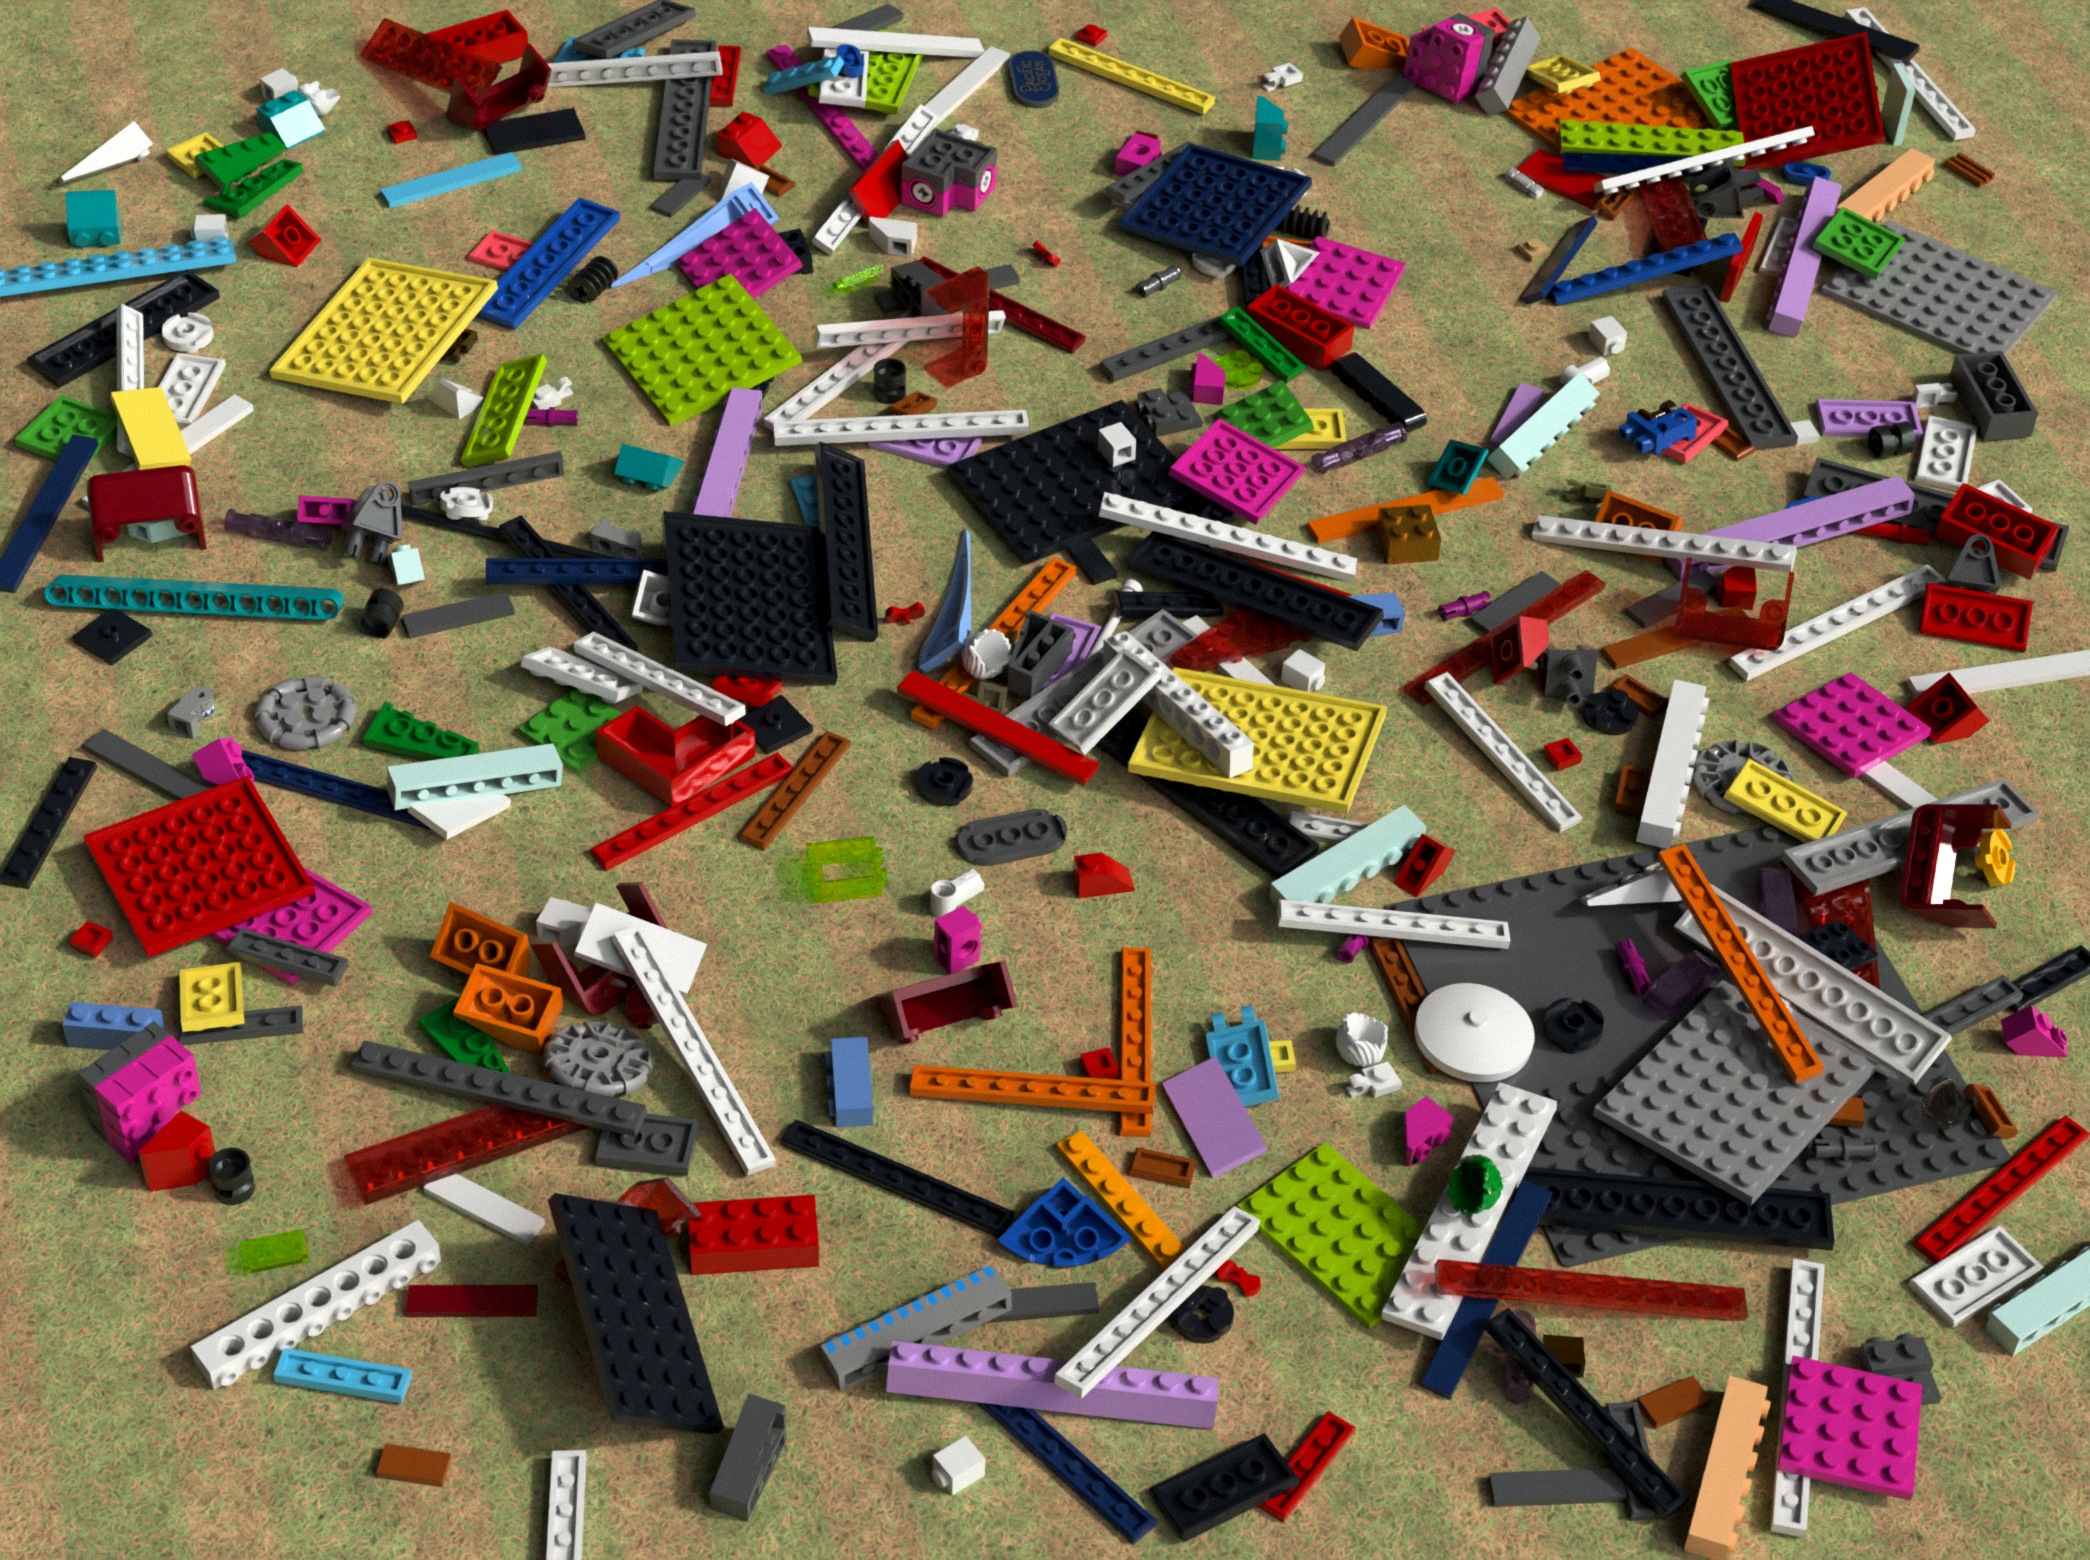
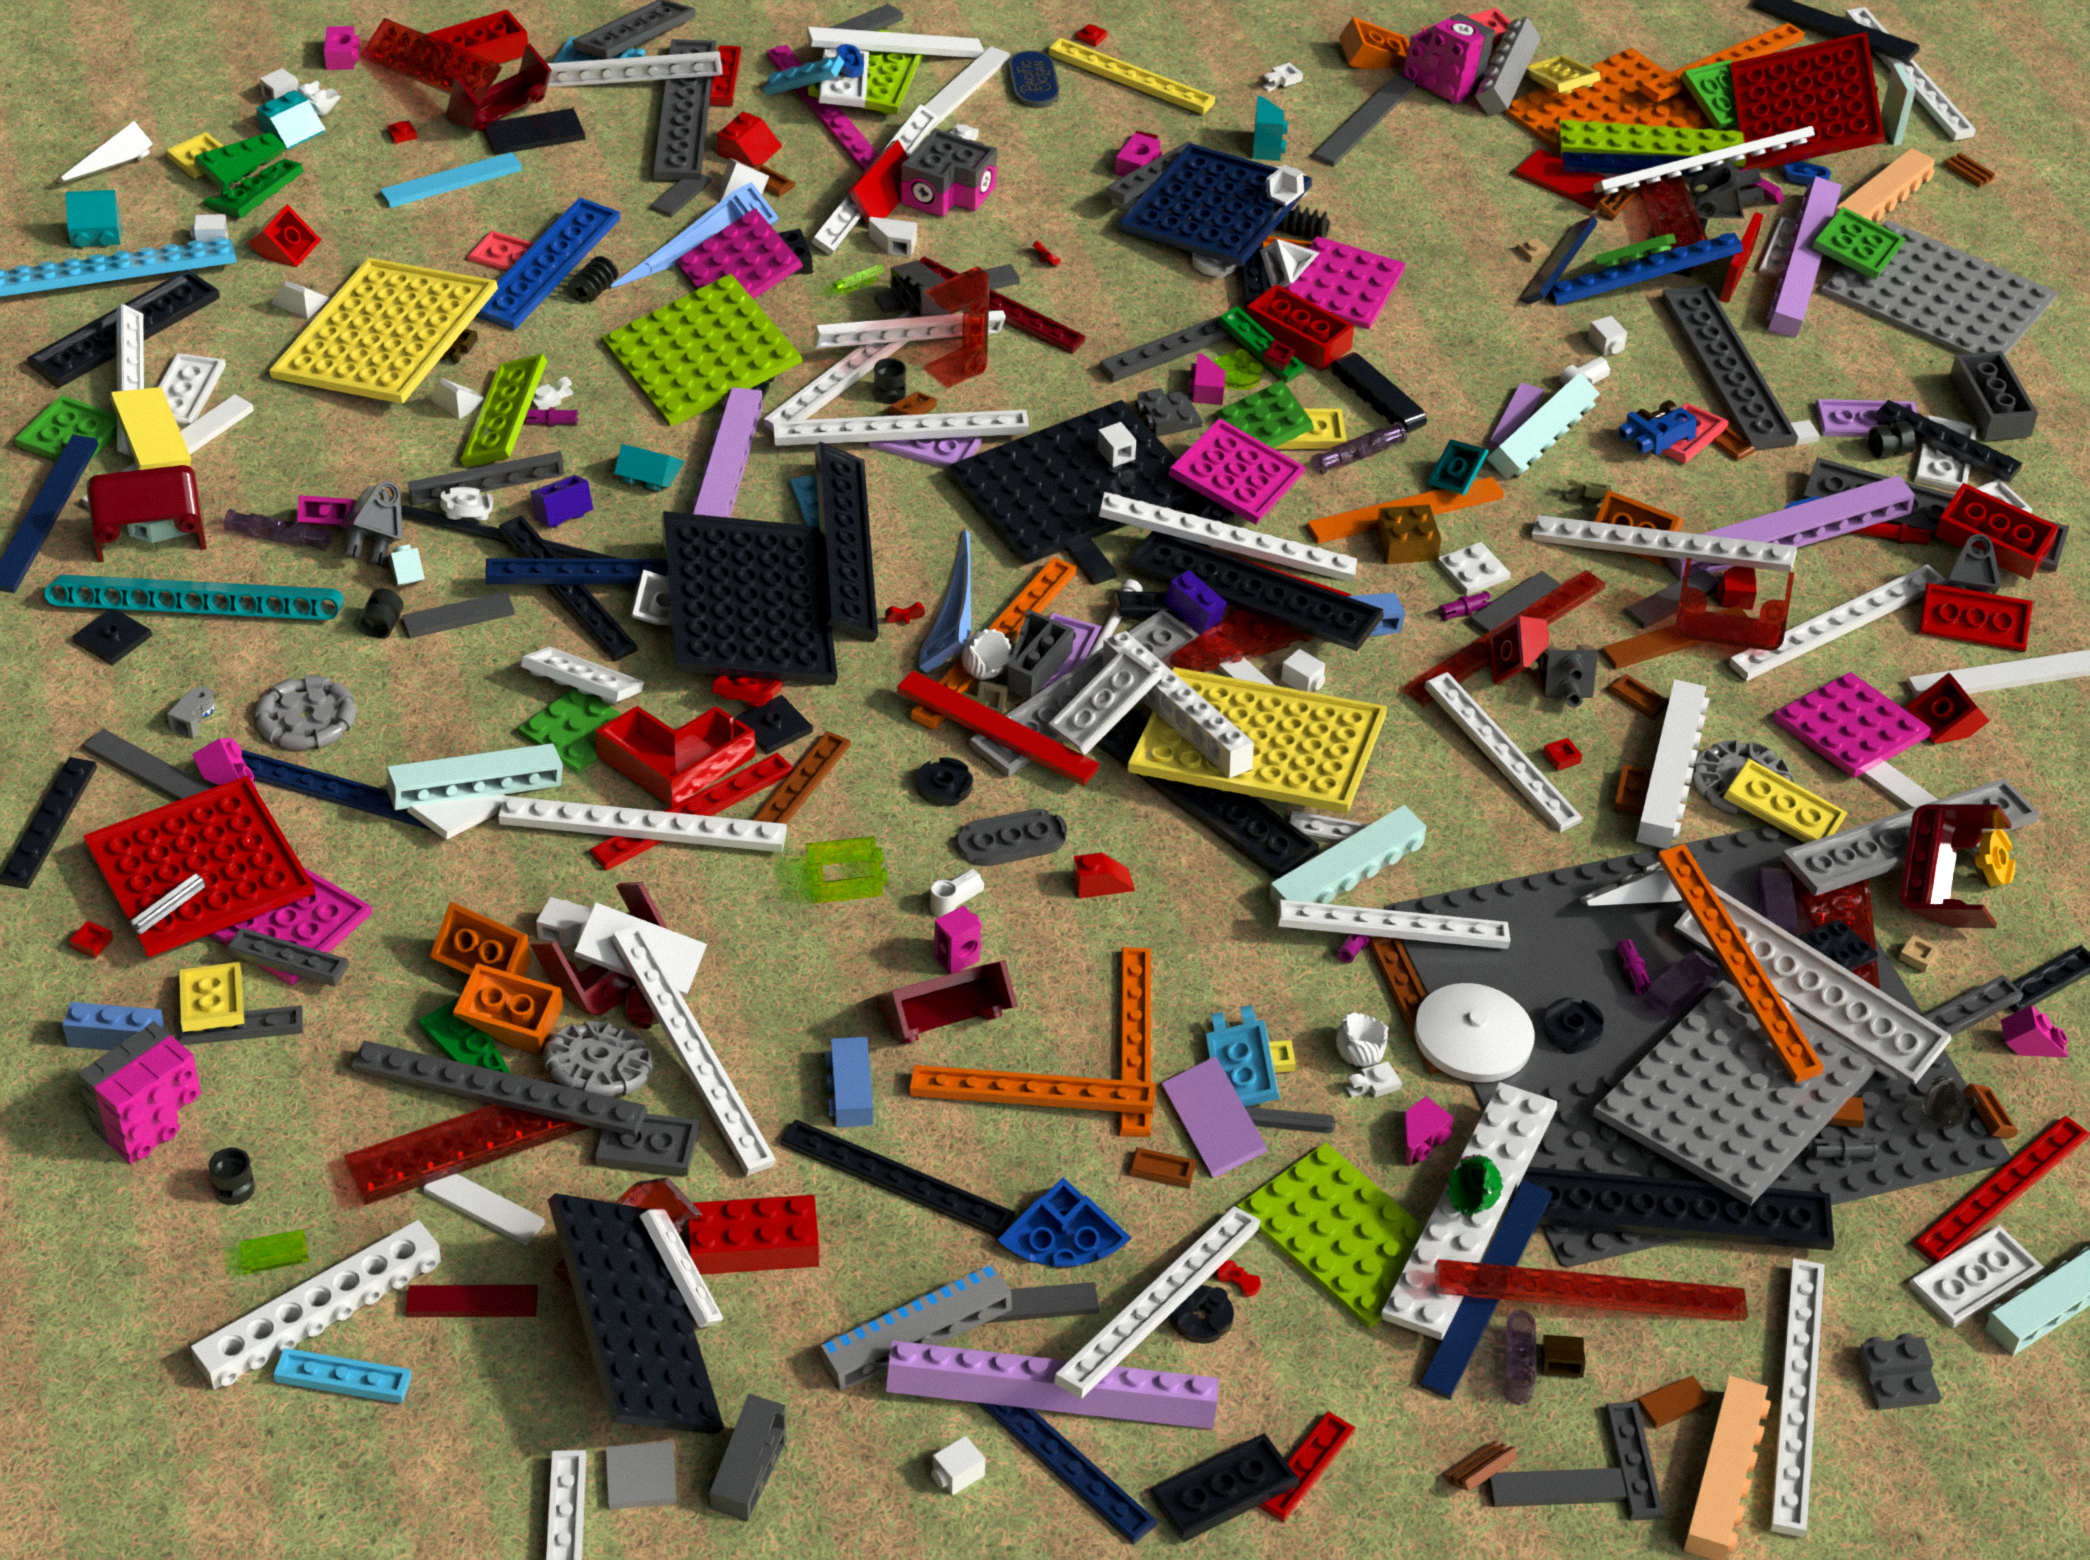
(167, 904): none -> axle
(177, 1154): red slope -> none
(189, 342): white plate -> none
(299, 300): none -> white slope
(341, 47): none -> dark pink brick
(410, 737): green wing -> none
(413, 1465): dark orange tile -> none
(561, 501): none -> dark purple brick
(616, 541): light grey leg -> none
(641, 1475): none -> light grey tile
(643, 824): none -> white plate
(660, 678): white plate -> none
(681, 1267): none -> white tile
(1099, 1064): red plate -> none
(1121, 1200): light orange plate -> none
(1158, 281): dark grey pin -> none
(1195, 602): none -> dark purple brick
(1278, 355): none -> dark red tile
(1285, 185): none -> white panel
(1291, 1119): none -> dark grey axle
(1424, 864): red slope -> none
(1473, 568): none -> white plate
(1481, 1466): none -> dark orange tile
(1523, 183): white axle -> none
(1586, 1414): black tile -> none
(1616, 701): black plate -> none
(1636, 250): none -> bright green plate
(1762, 44): none -> orange plate
(1850, 1427): dark pink plate -> none
(1919, 953): none -> tan plate
(1931, 394): white plate -> none
(1951, 442): none -> black plate

